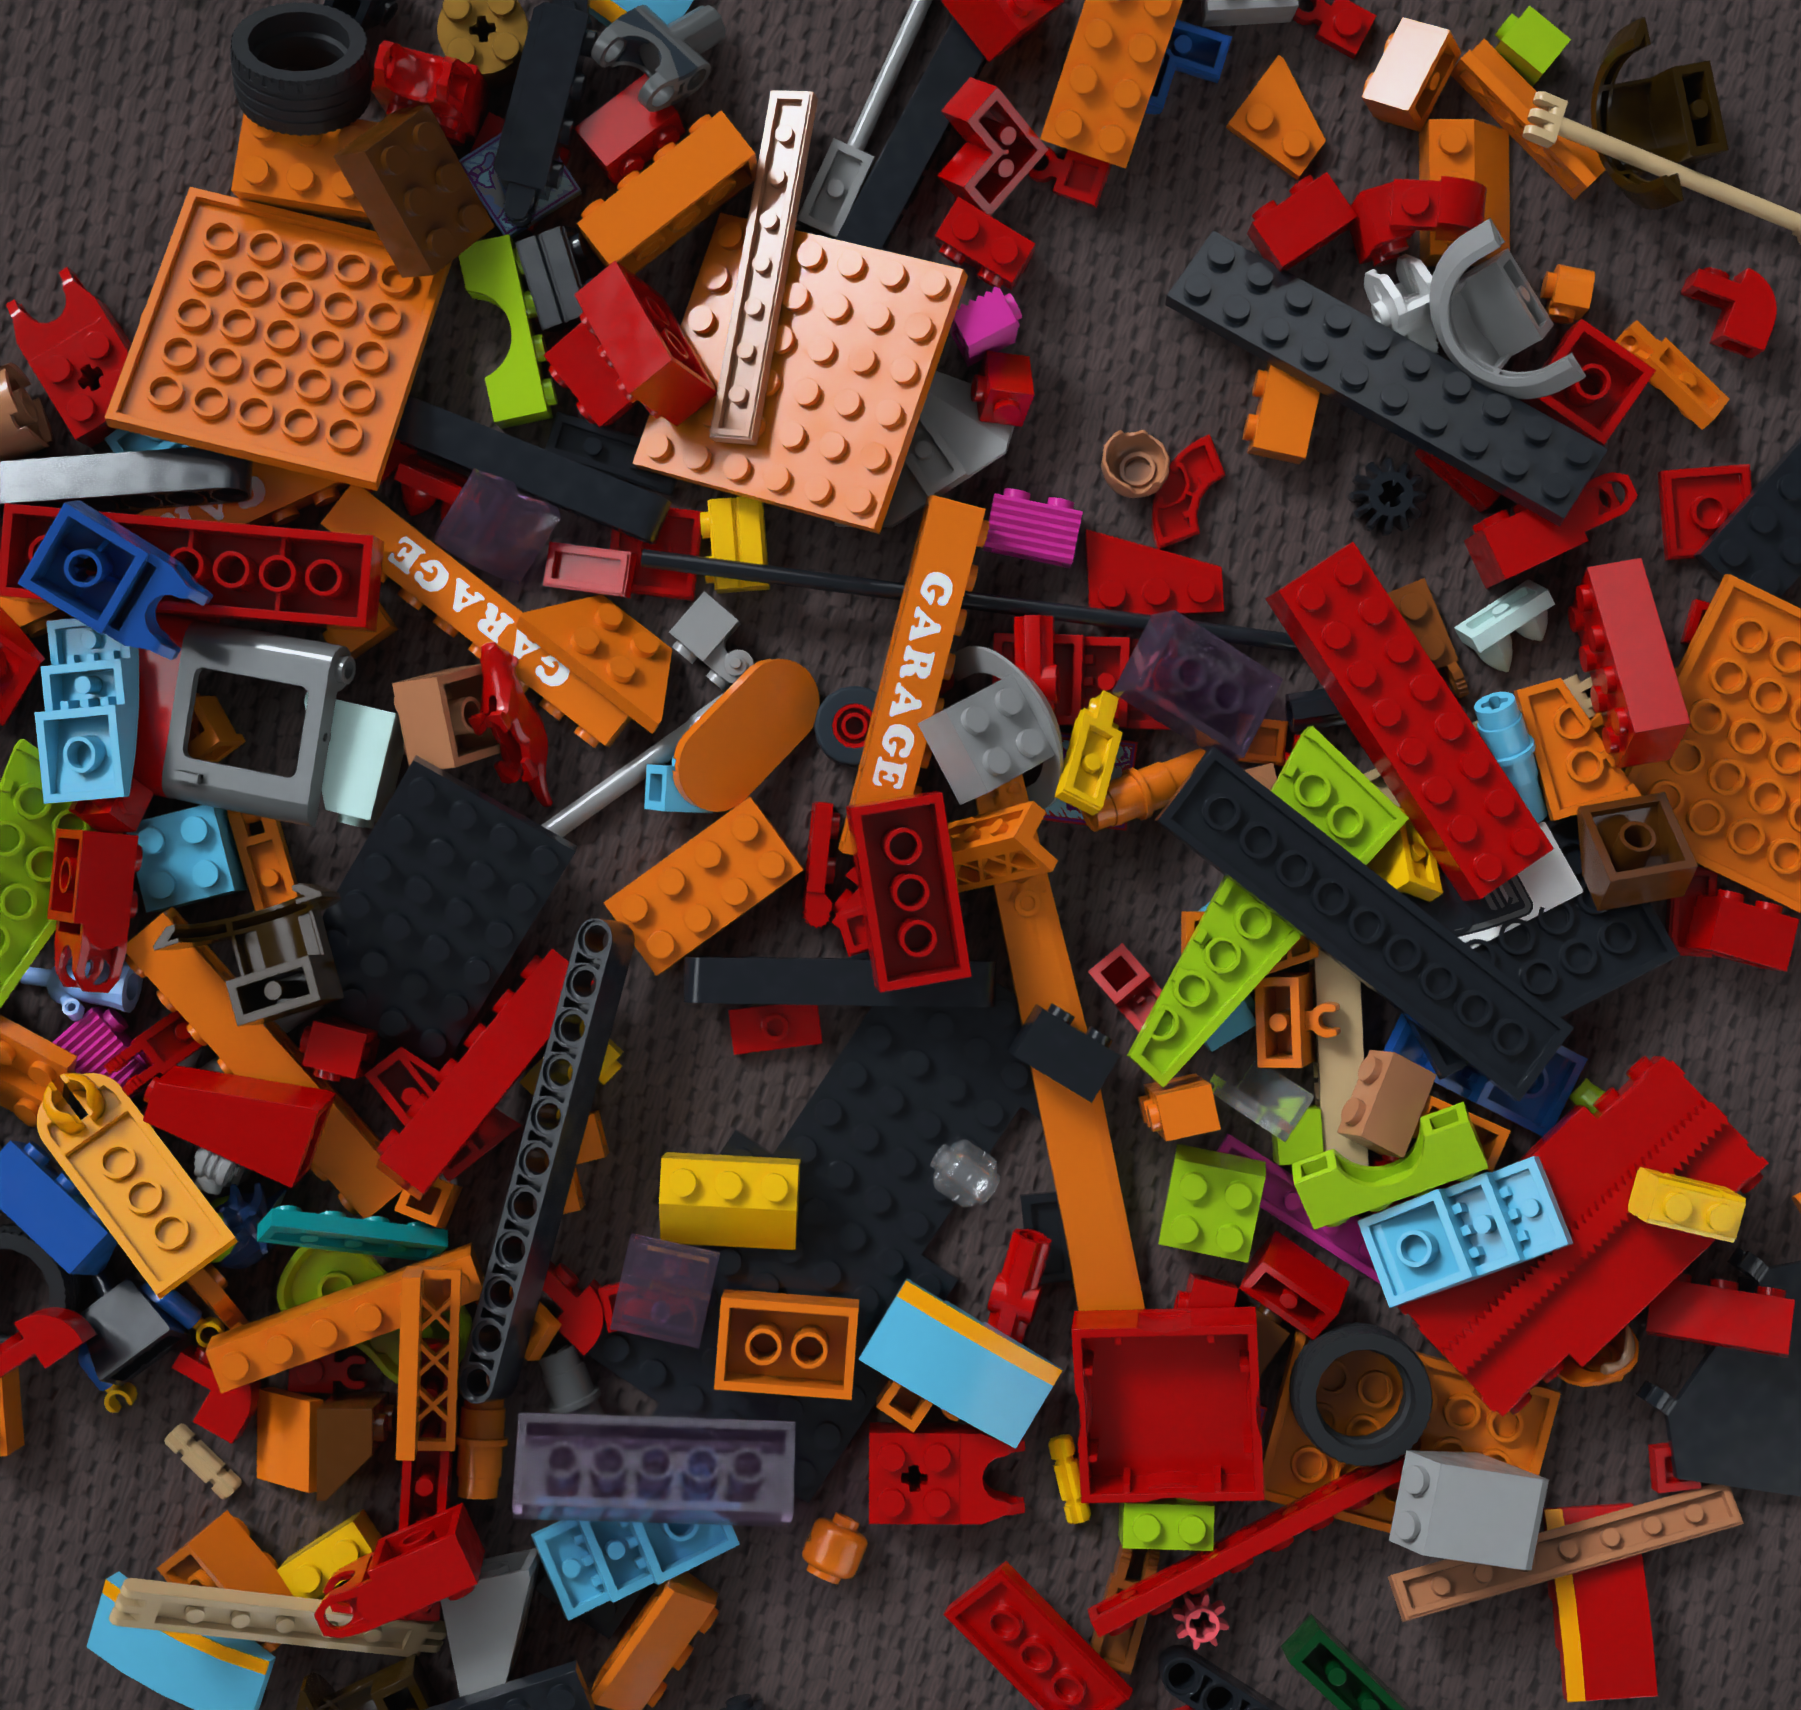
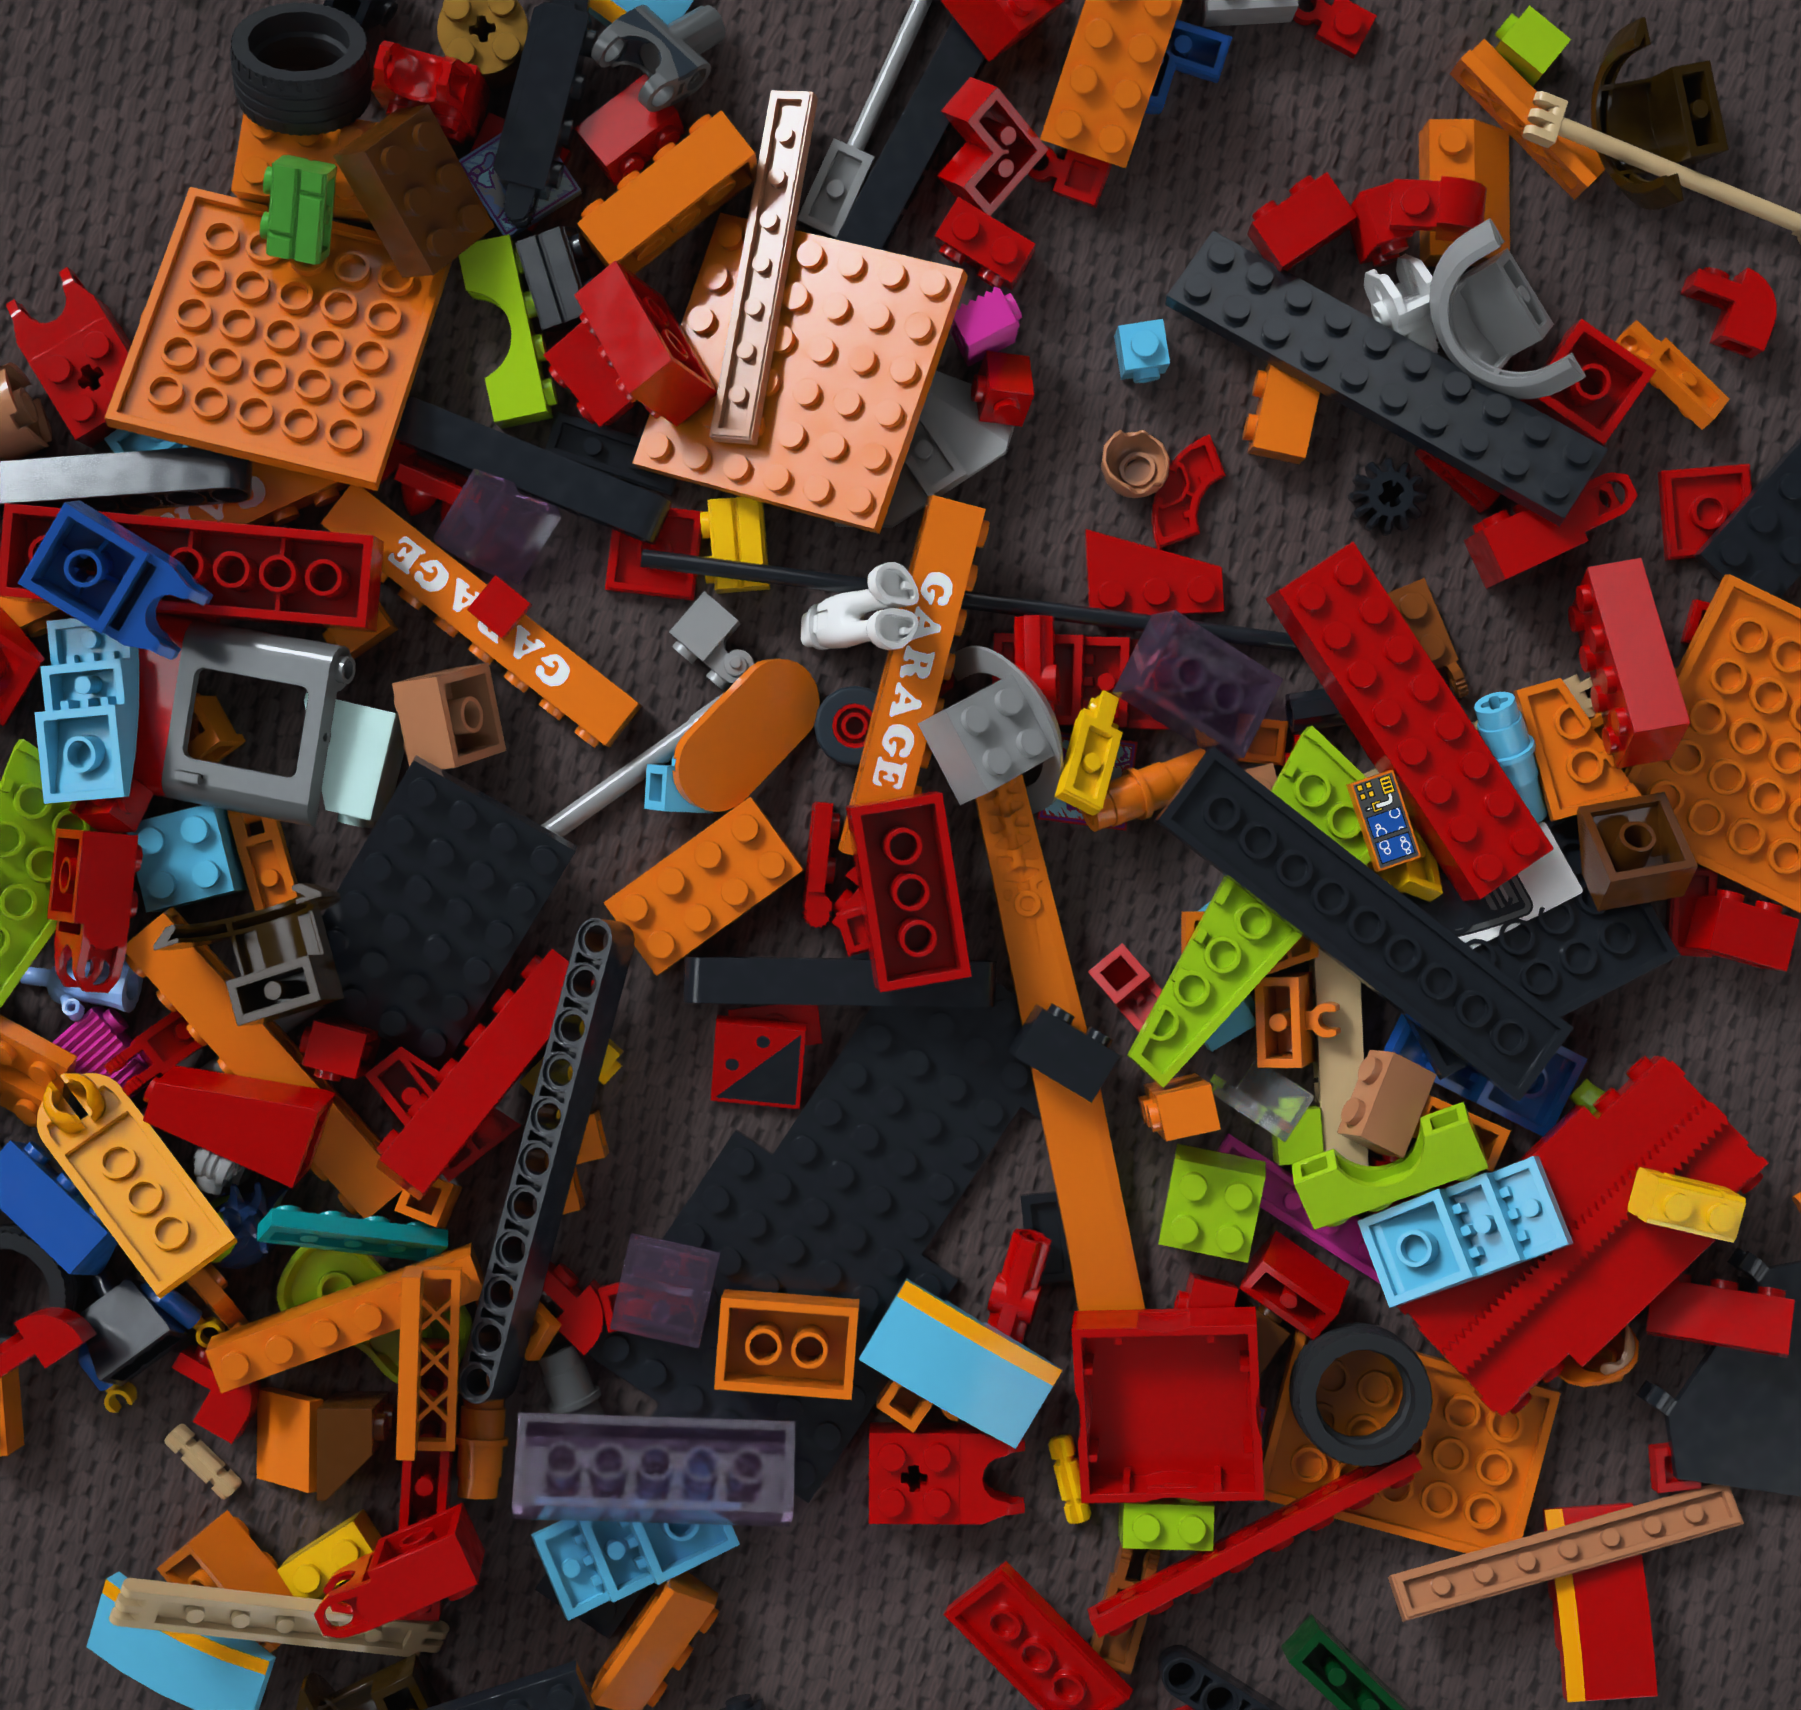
(299, 209): none -> bright green brick
(322, 1373): red plate -> none
(490, 1621): light grey slope -> none
(499, 607): none -> red tile
(512, 722): red animal -> none
(590, 570): tile -> none
(606, 652): orange wing -> none
(729, 1200): yellow slope -> none
(758, 1062): none -> red tile
(834, 1548): orange head -> none
(840, 618): none -> white piece
(965, 1173): clear head -> none
(998, 837): orange fence -> none
(1033, 528): dark pink brick -> none
(1142, 350): none -> medium azure brick
(1192, 1610): coral gear -> none
(1279, 121): orange wing -> none
(1383, 820): none -> tile
(1411, 74): brick -> none
(1468, 1509): light grey slope -> none
(1490, 628): light aqua tile -> none
(1567, 293): orange plate -> none

